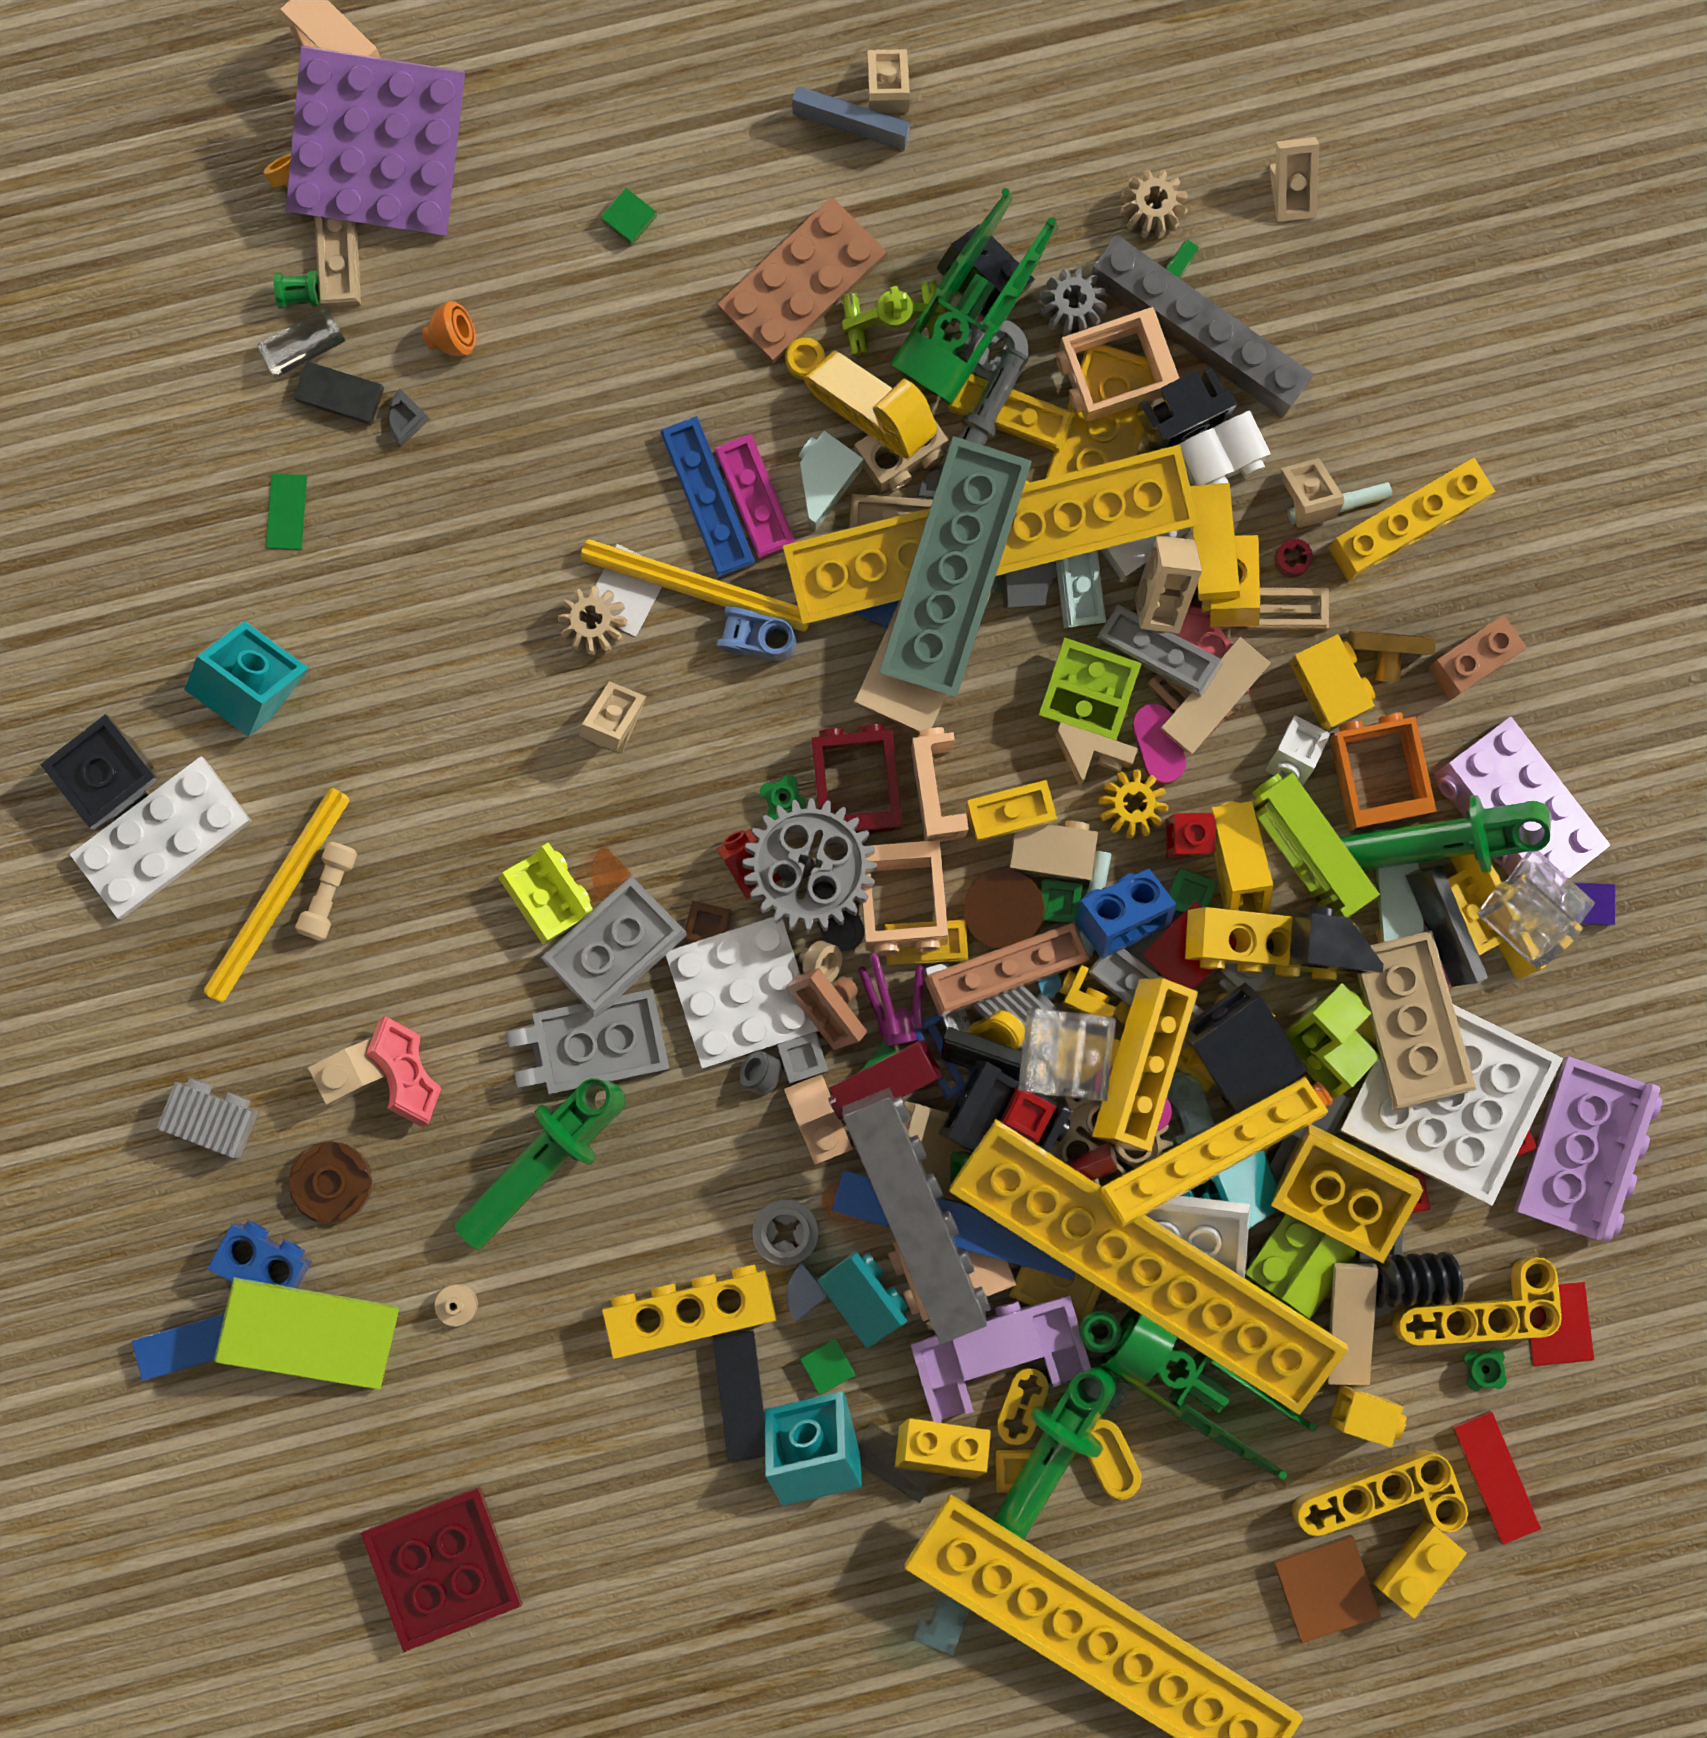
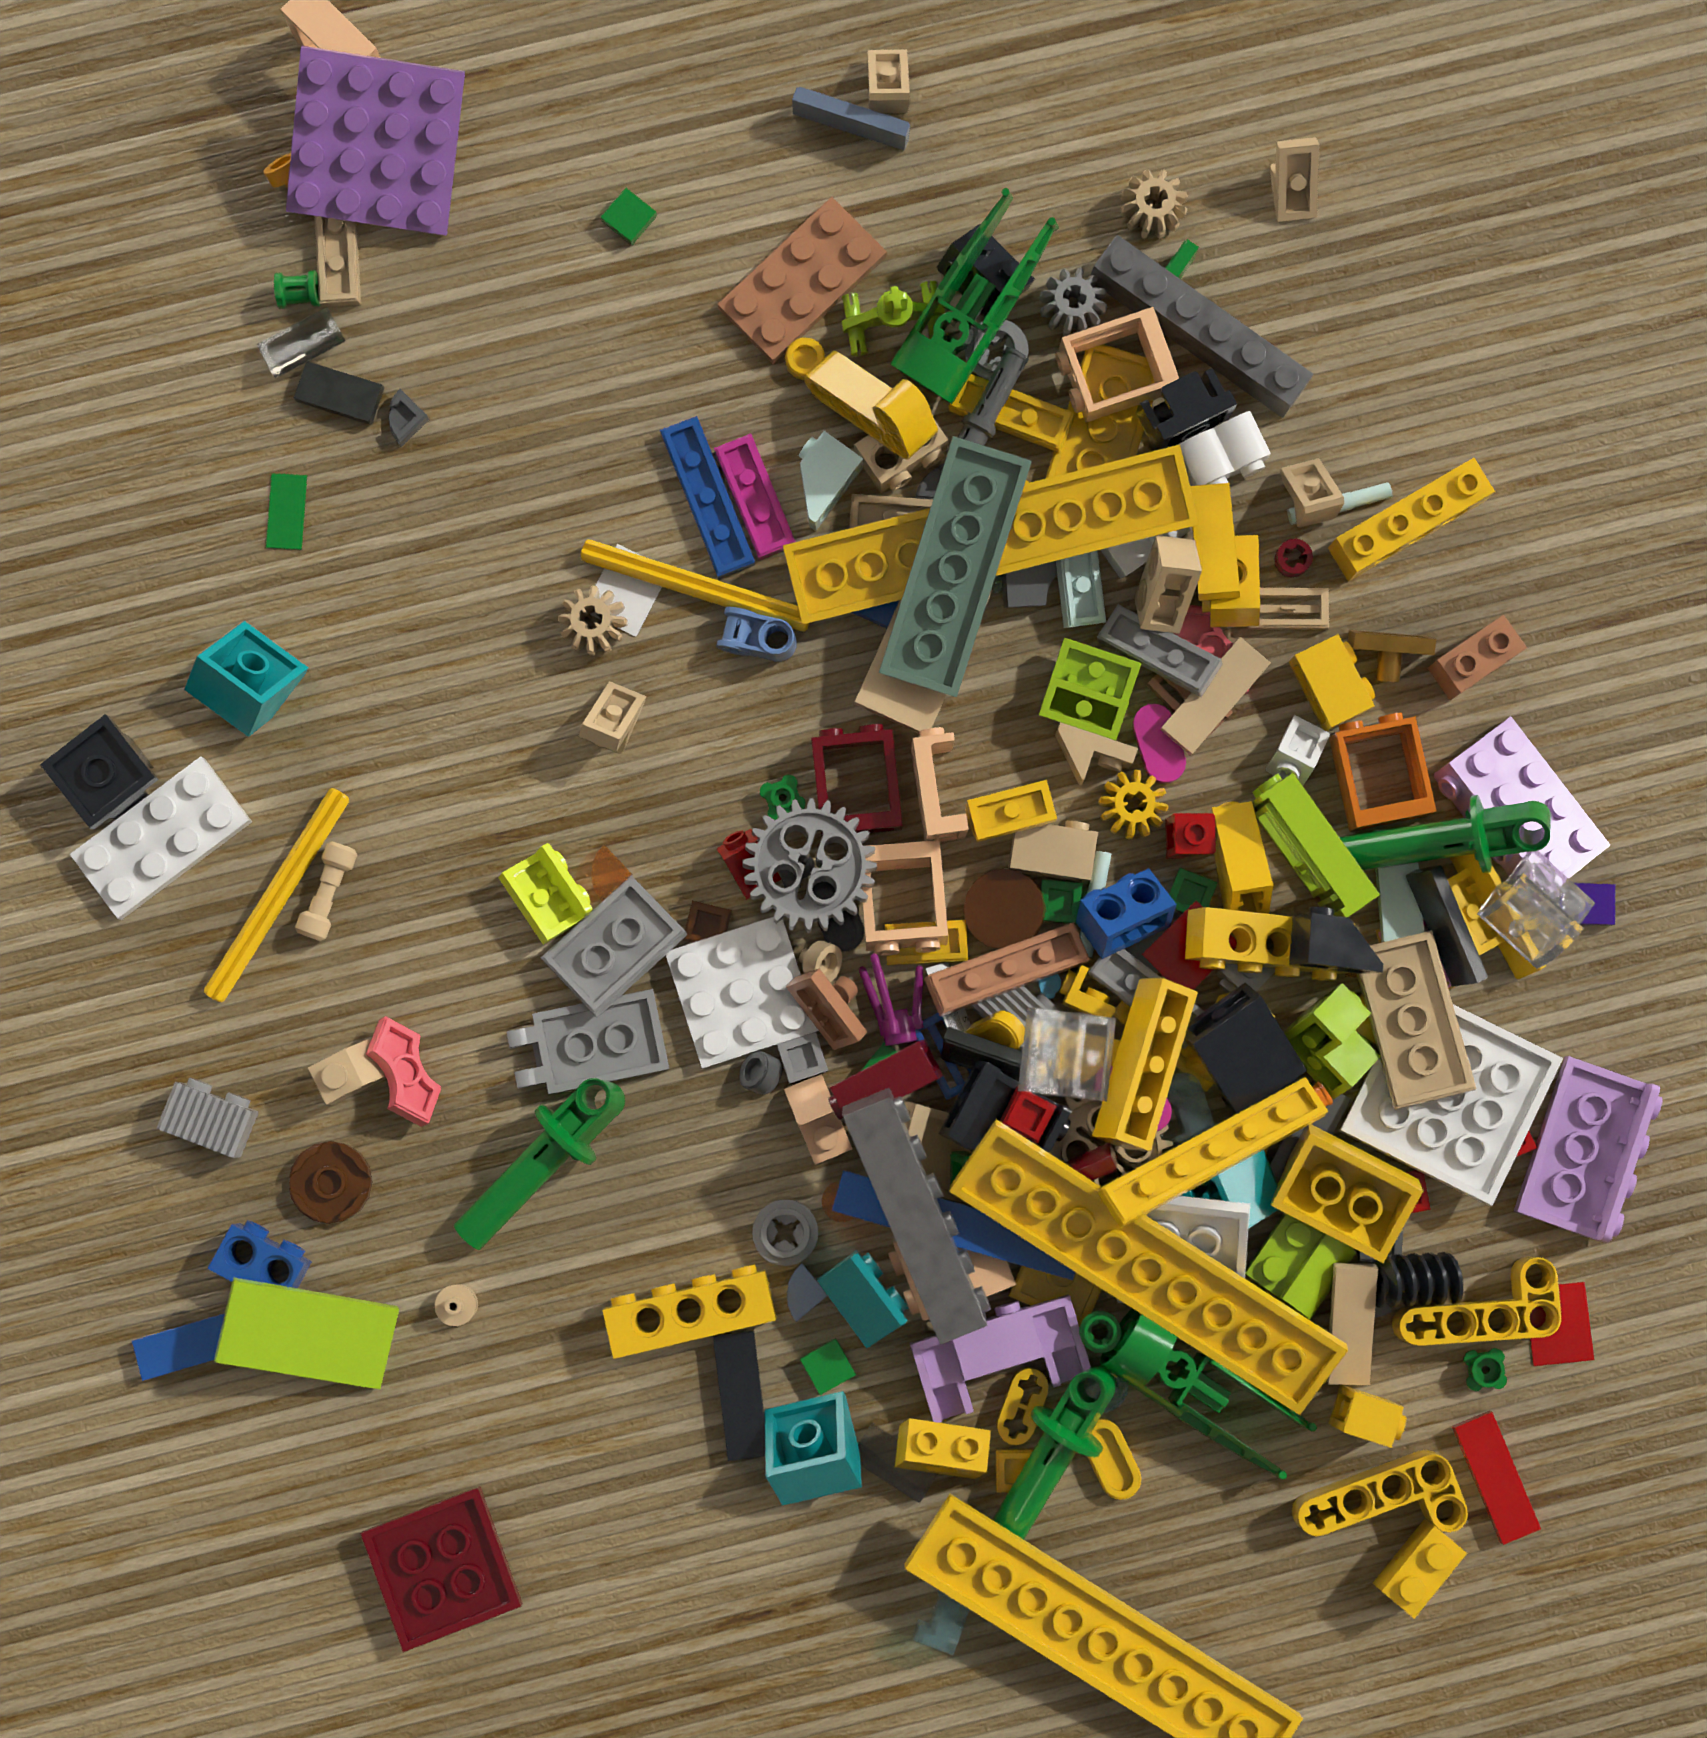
(450, 330): orange brick -> none
(1326, 1588): dark orange tile -> none

